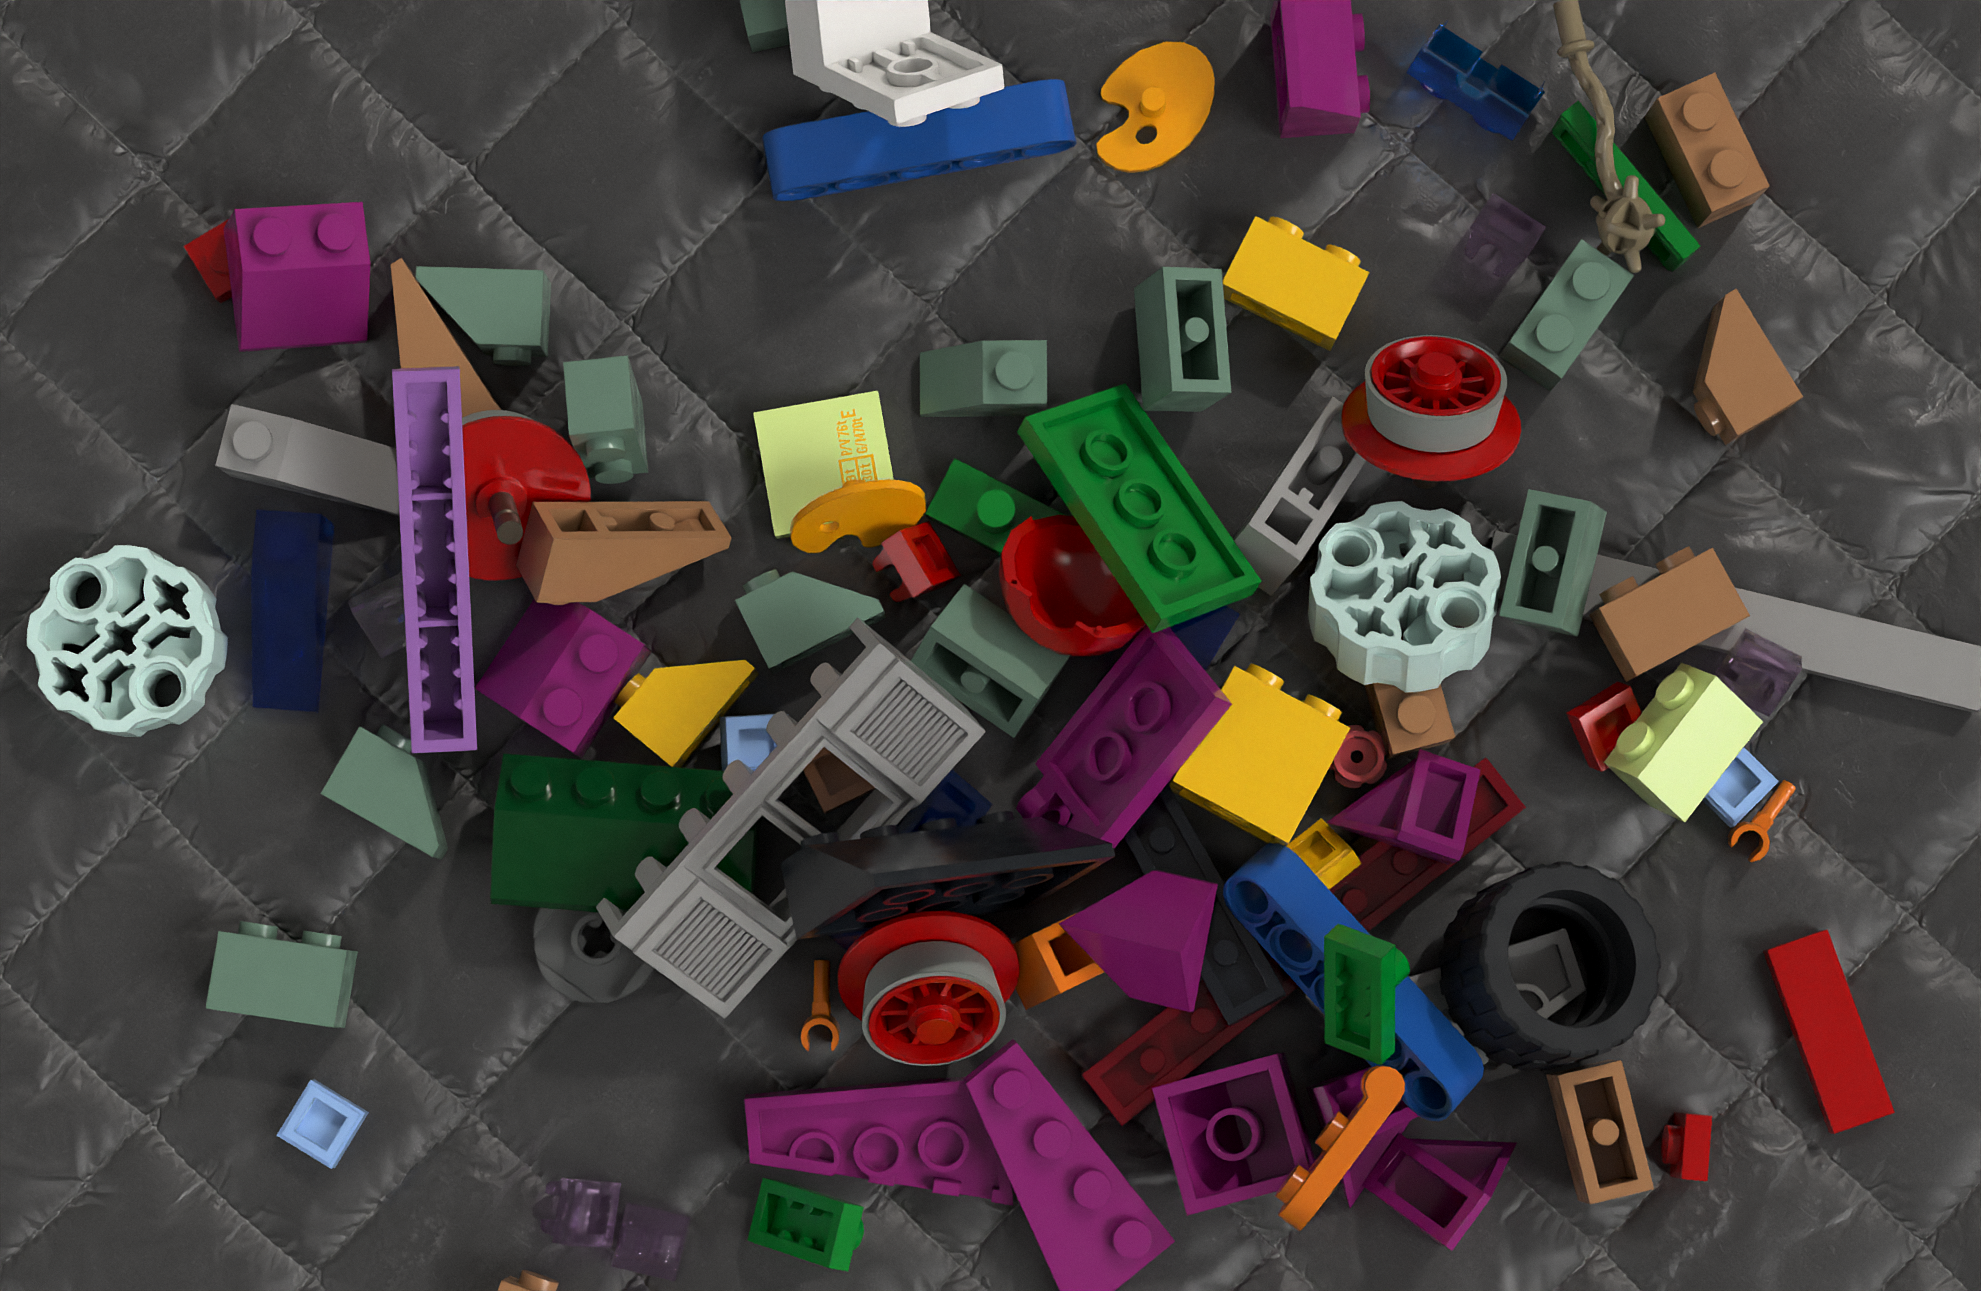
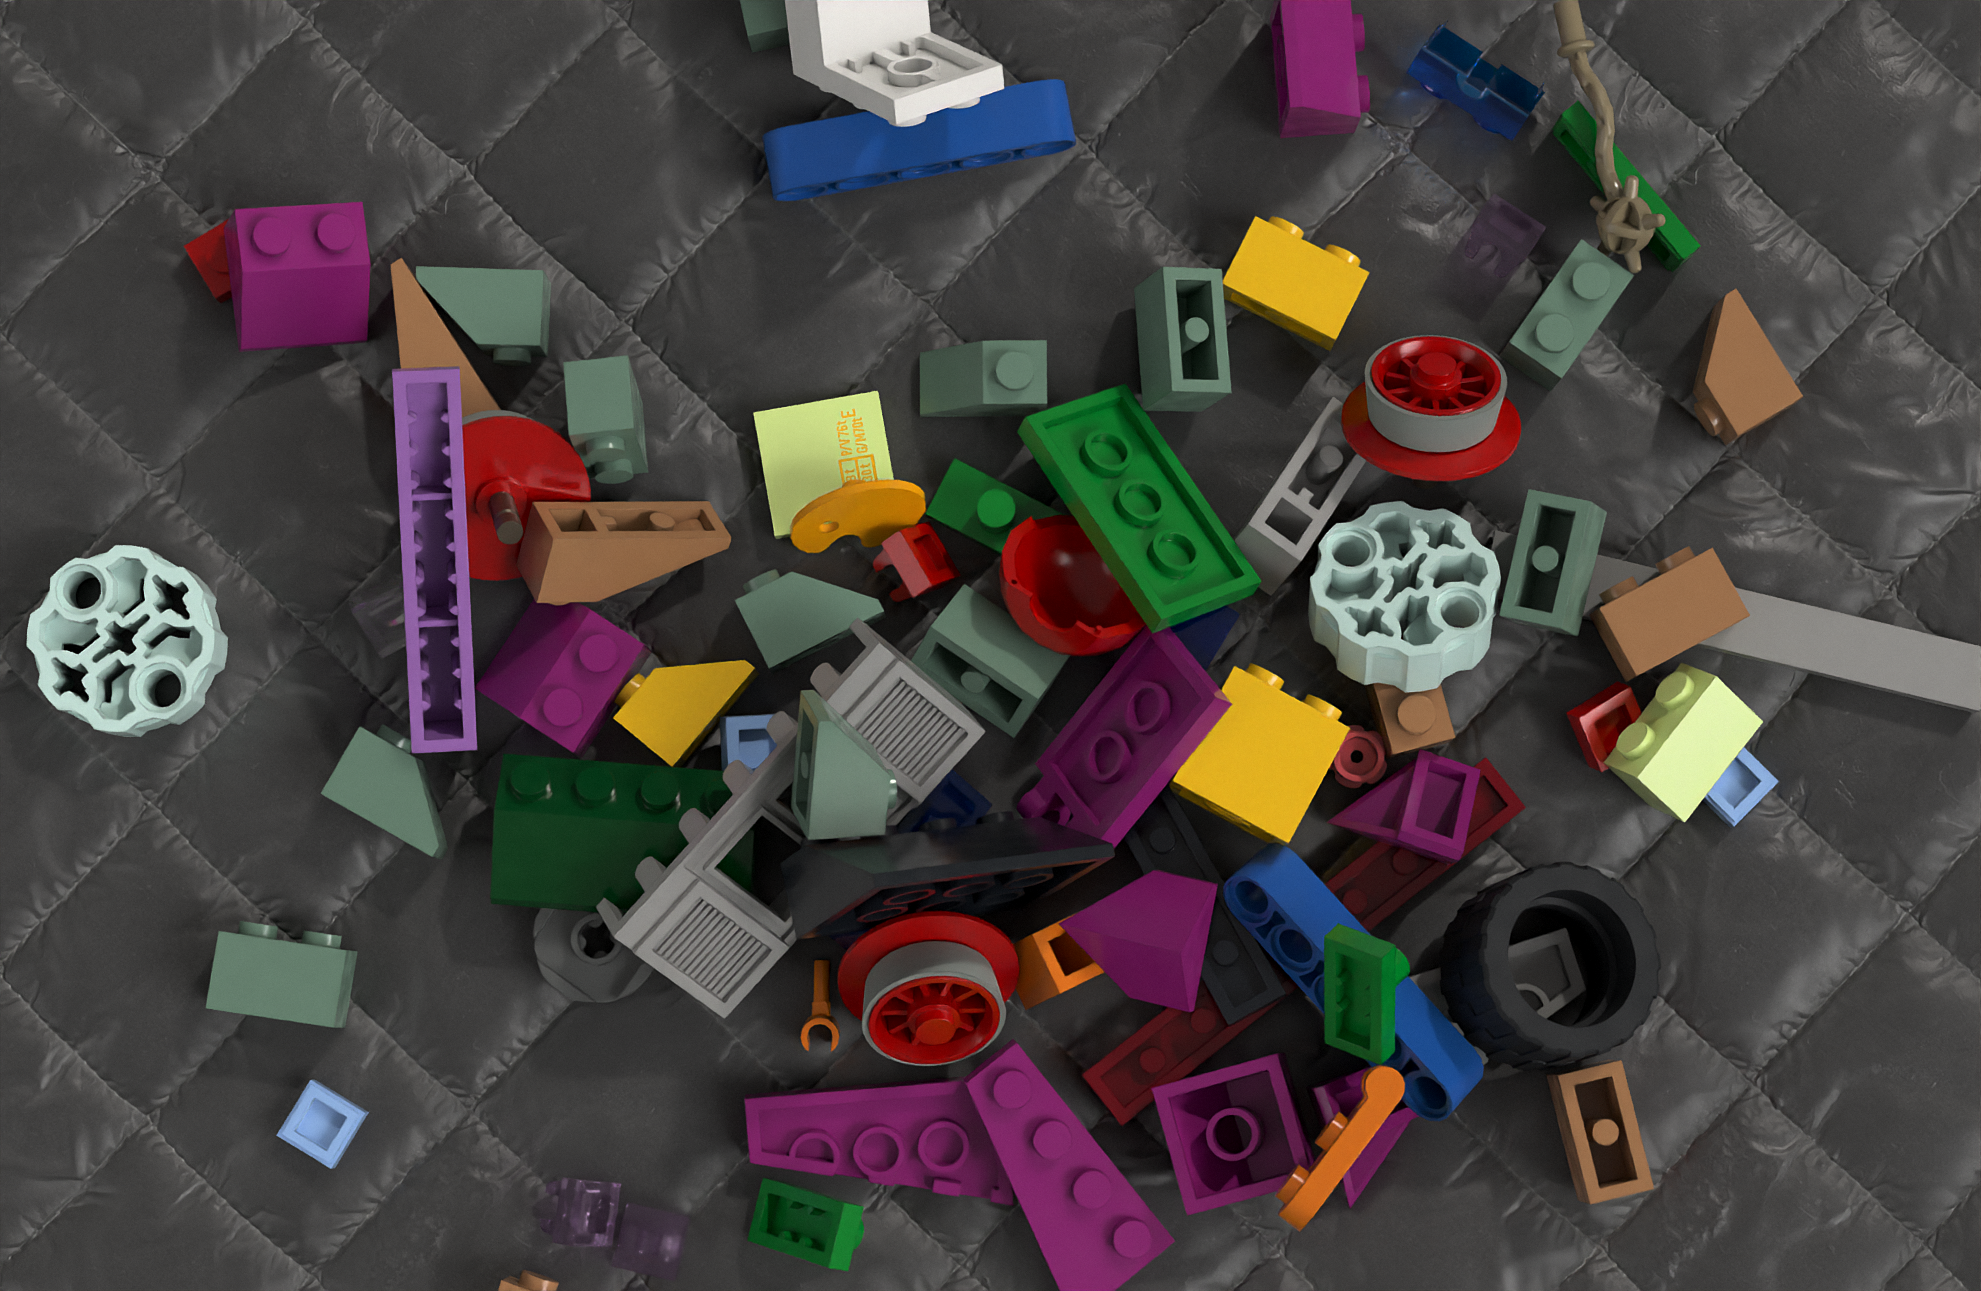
(289, 608): clear blue slope -> none
(309, 460): light grey slope -> none
(837, 776): none -> sand green slope
(1160, 89): light orange piece -> none
(1325, 853): yellow tile -> none
(1439, 1182): magenta slope -> none
(1687, 1146): red plate -> none
(1706, 150): medium nougat brick -> none
(1759, 671): clear purple tile -> none
(1763, 820): orange hand -> none
(1828, 1031): red tile -> none

